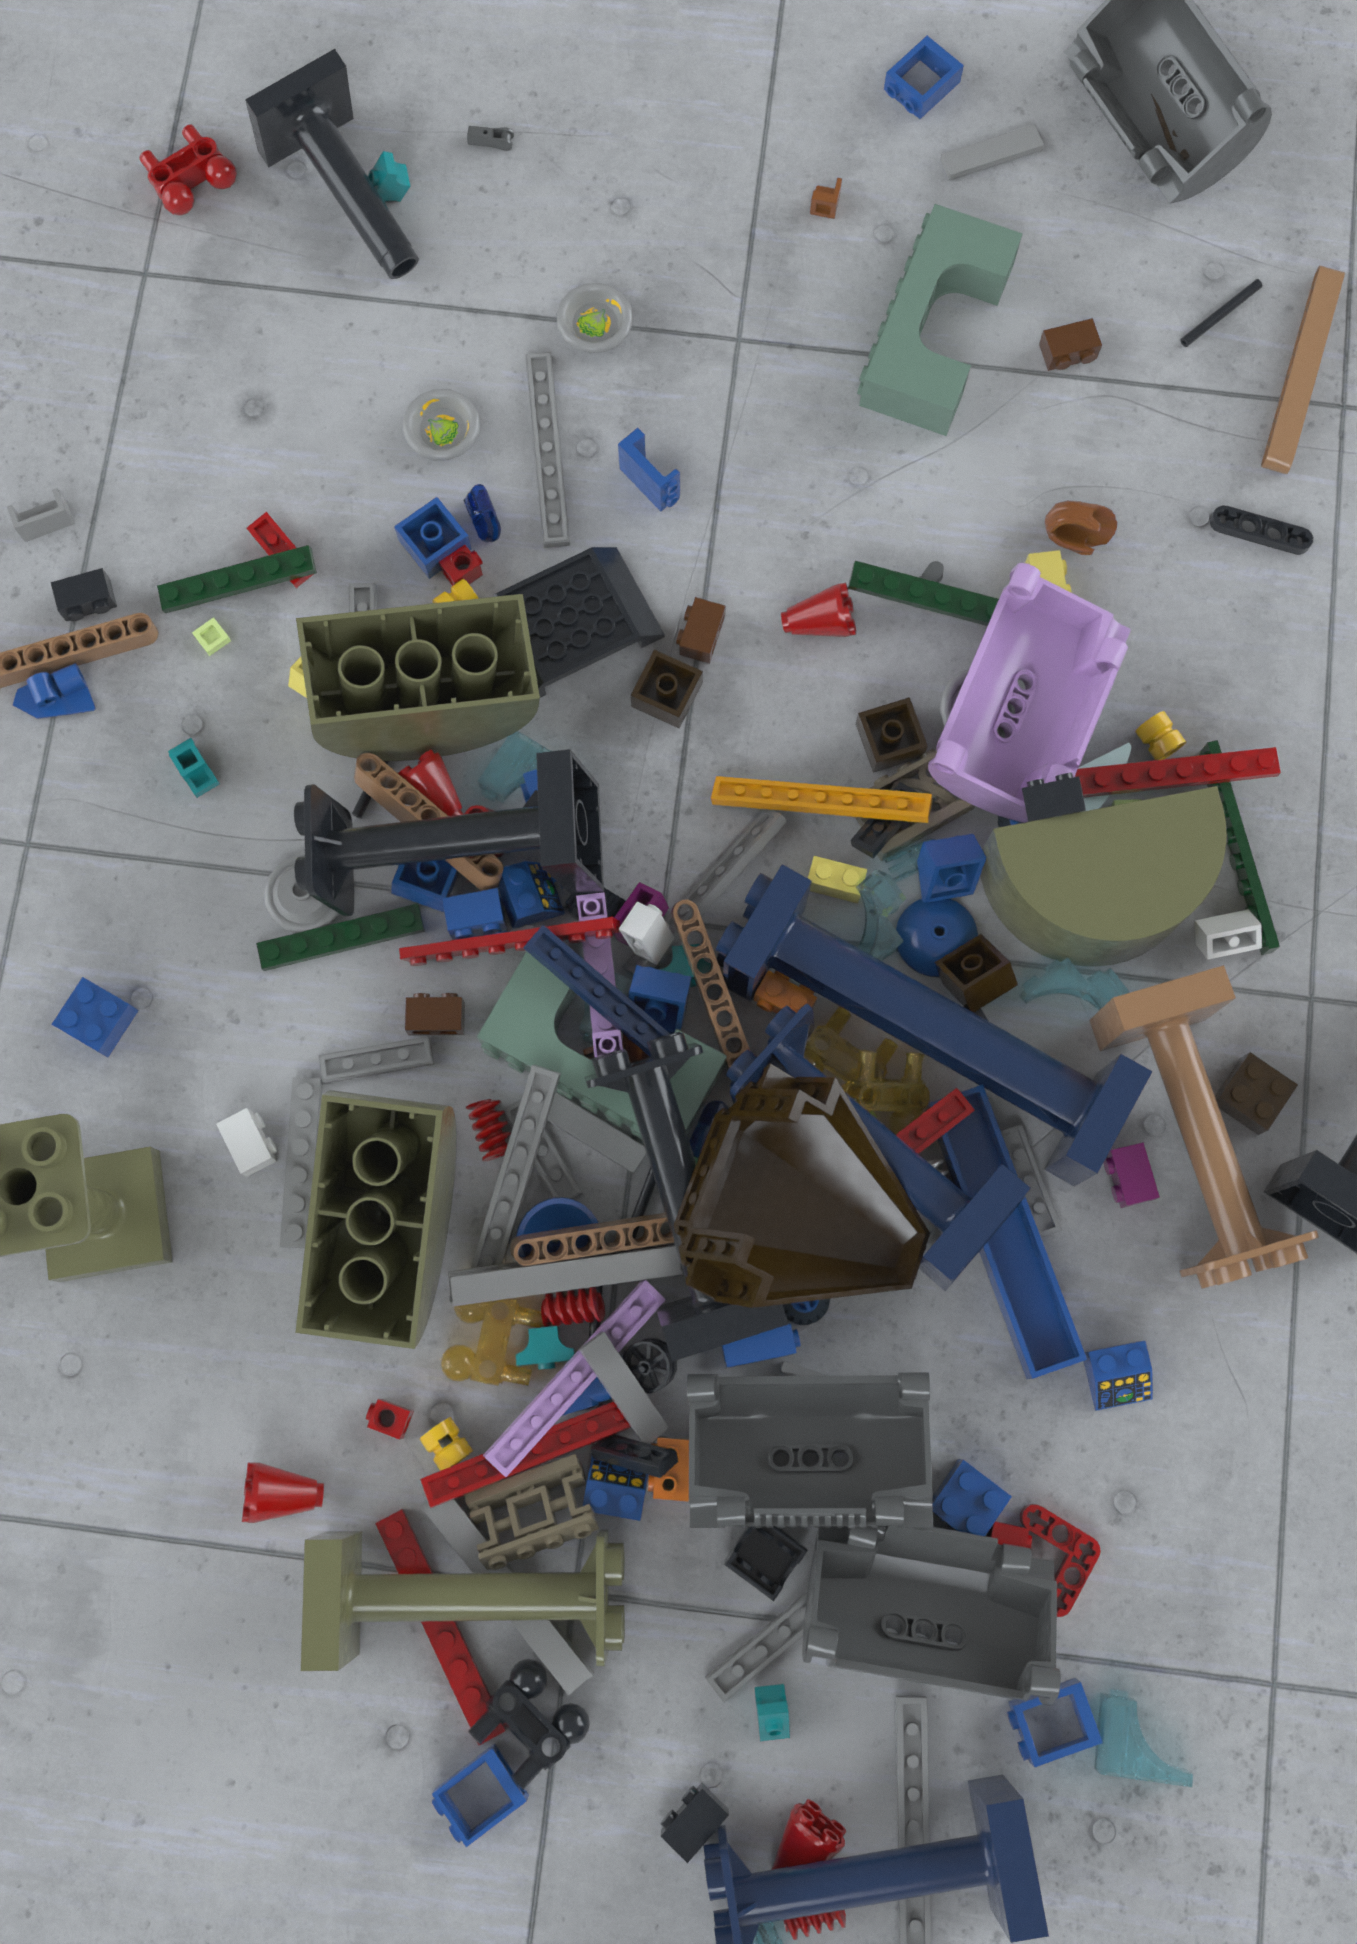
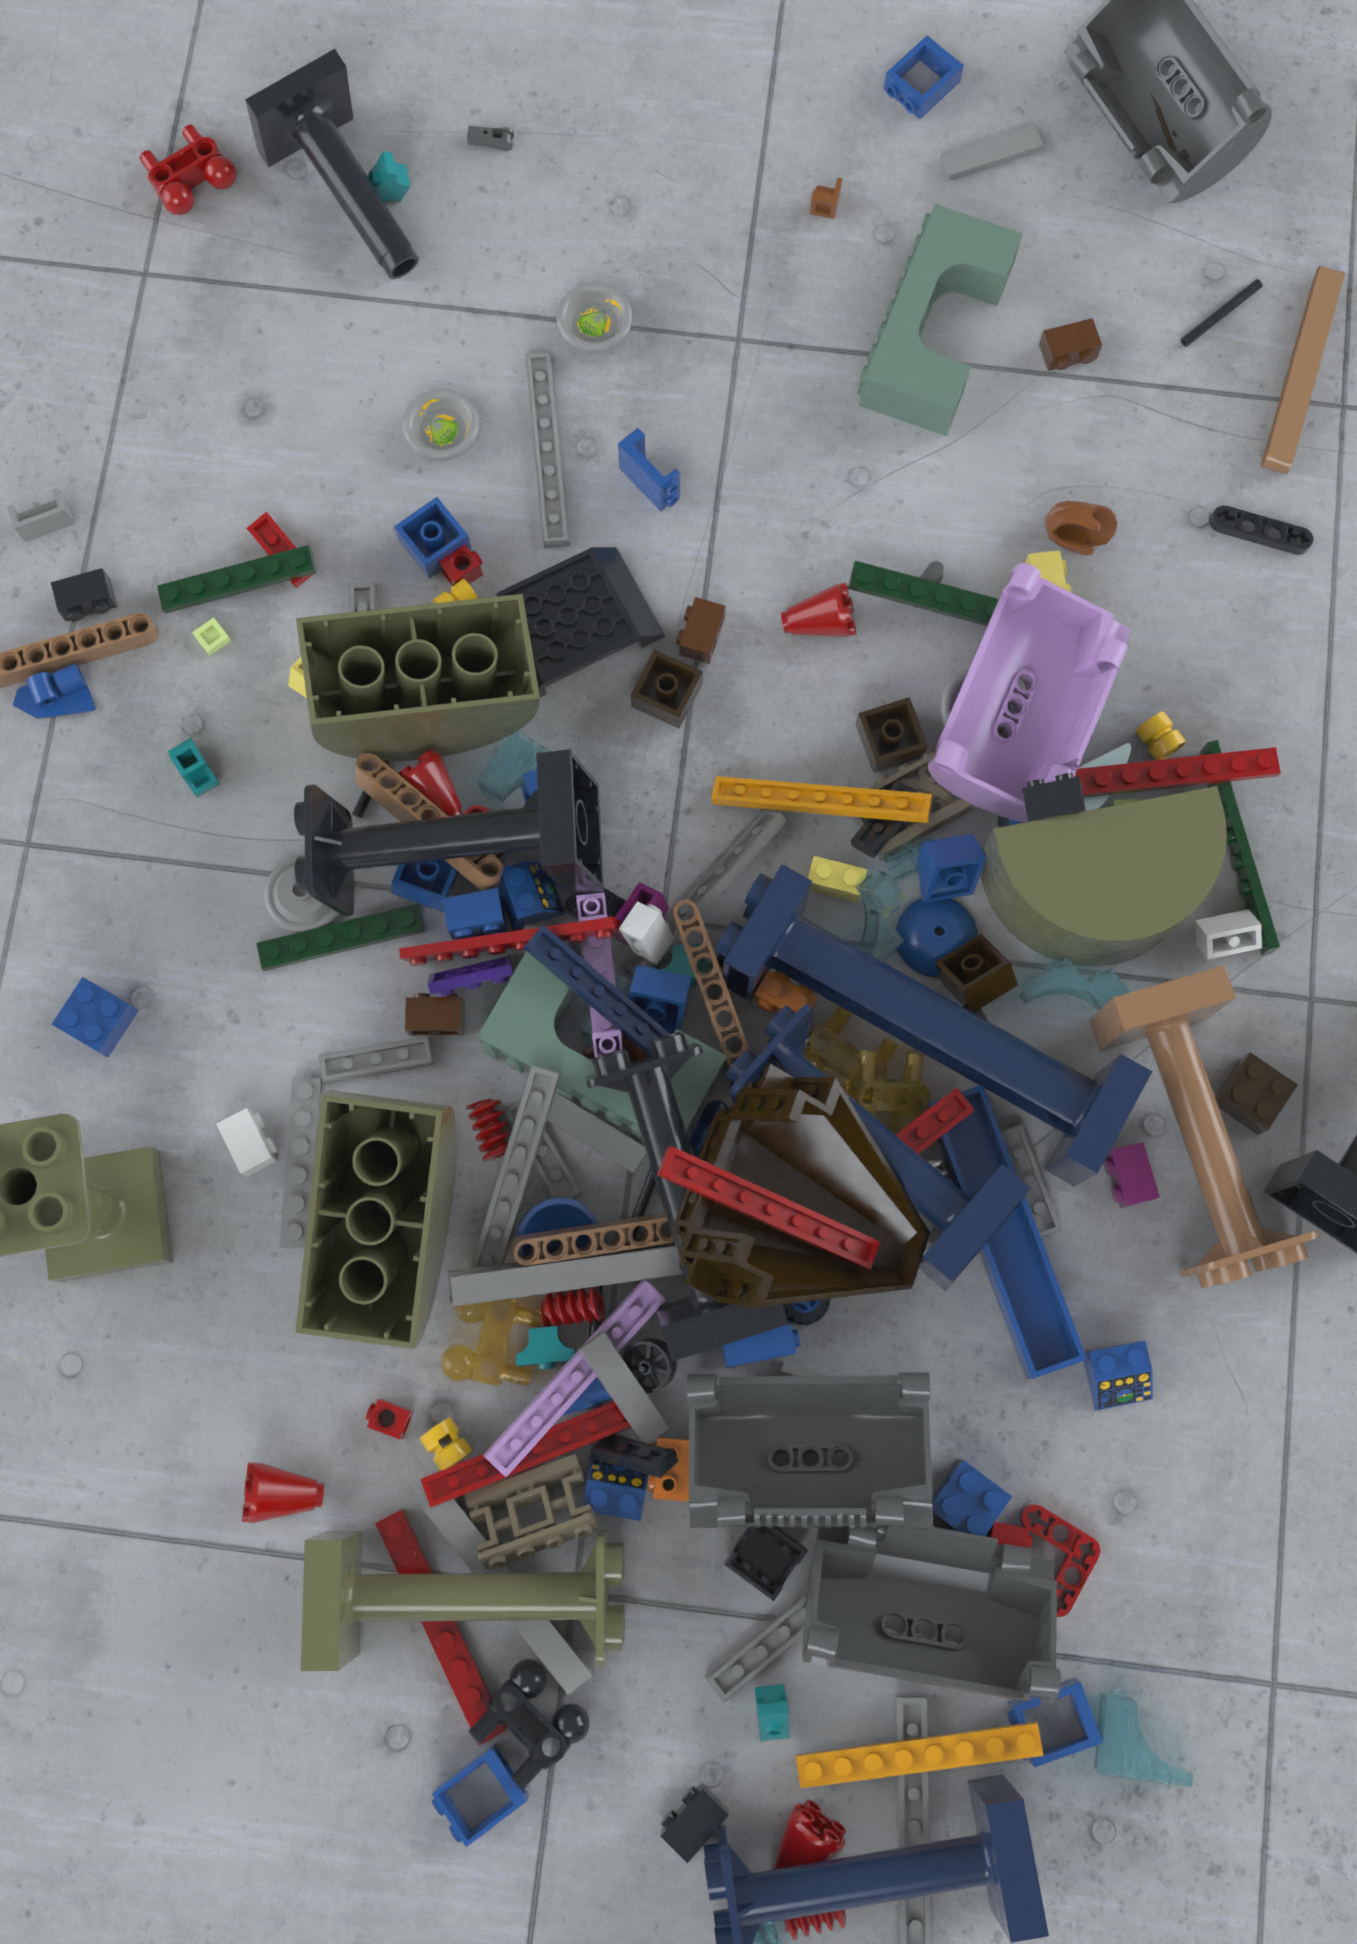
(470, 976): none -> dark purple plate
(483, 514): clear blue arm -> none
(768, 1208): none -> red plate
(919, 1755): none -> light orange plate

